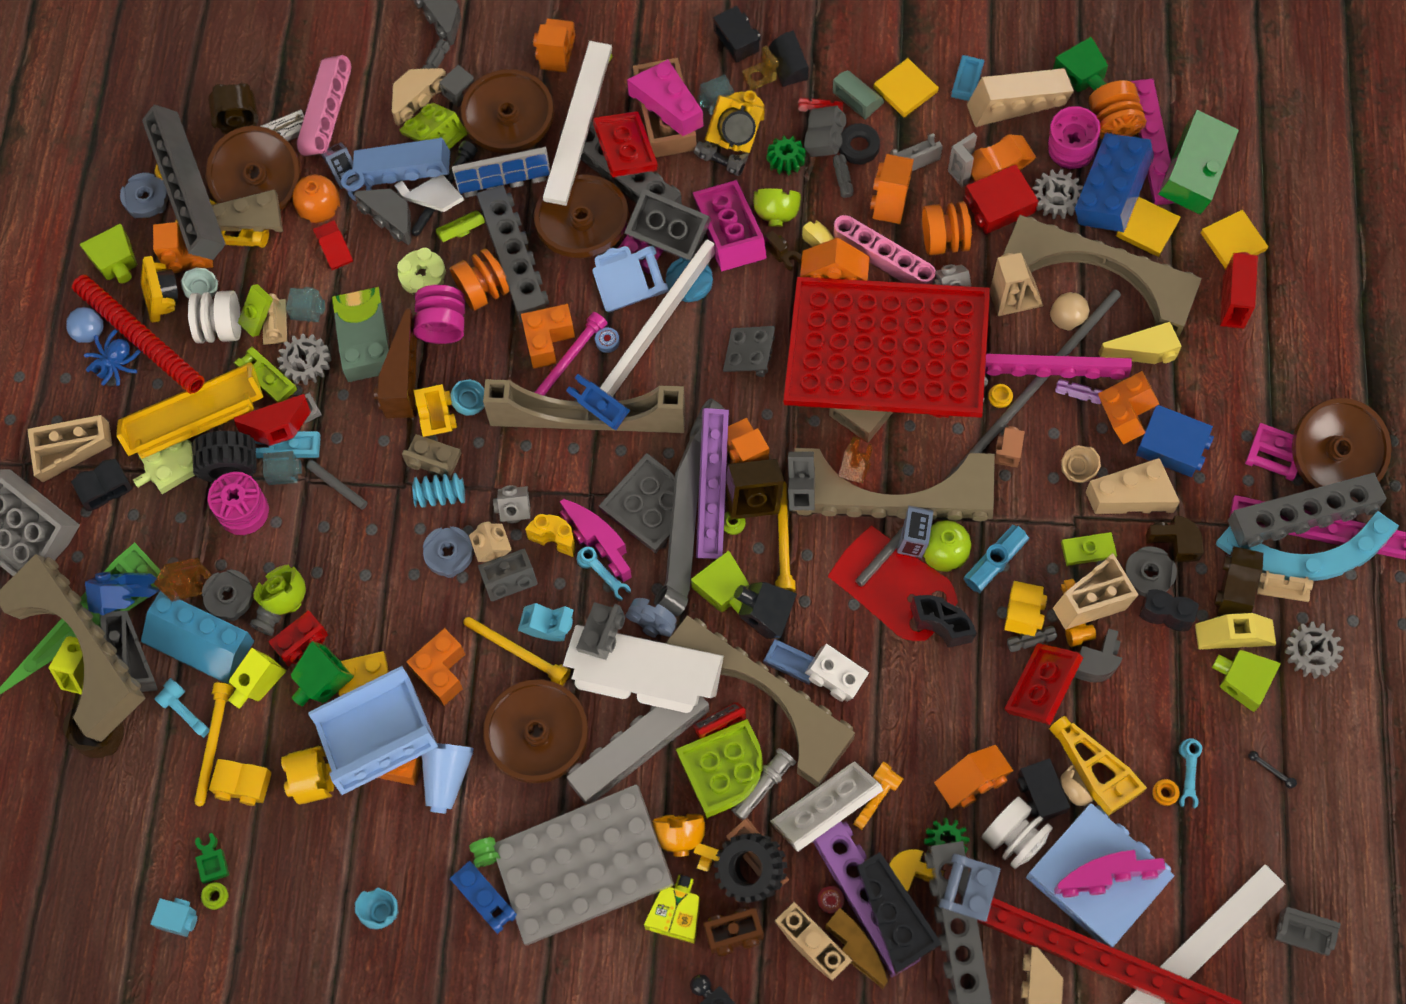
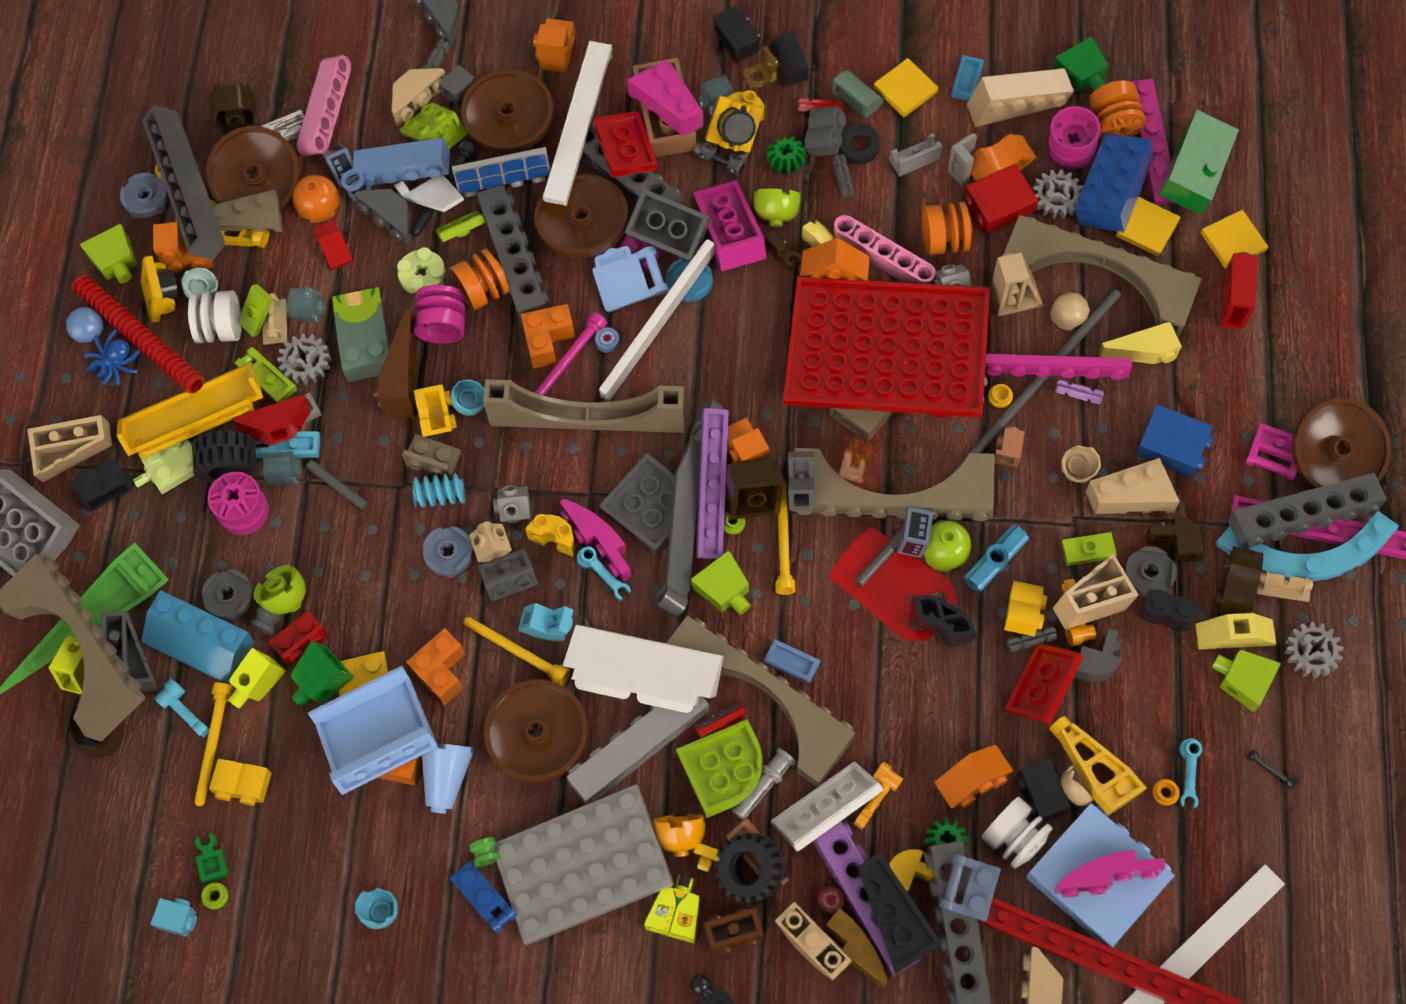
(114, 591): blue piece -> none
(182, 579): clear orange hinge -> none
(307, 775): yellow brick -> none
(599, 403): blue hinge -> none
(600, 630): dark grey bracket -> none
(652, 619): sand blue plate -> none
(749, 349): dark grey hinge -> none
(765, 607): black torso -> none
(836, 673): white brick -> none
(892, 188): orange brick -> none
(1125, 402): orange brick -> none
(1307, 931): dark grey hinge -> none

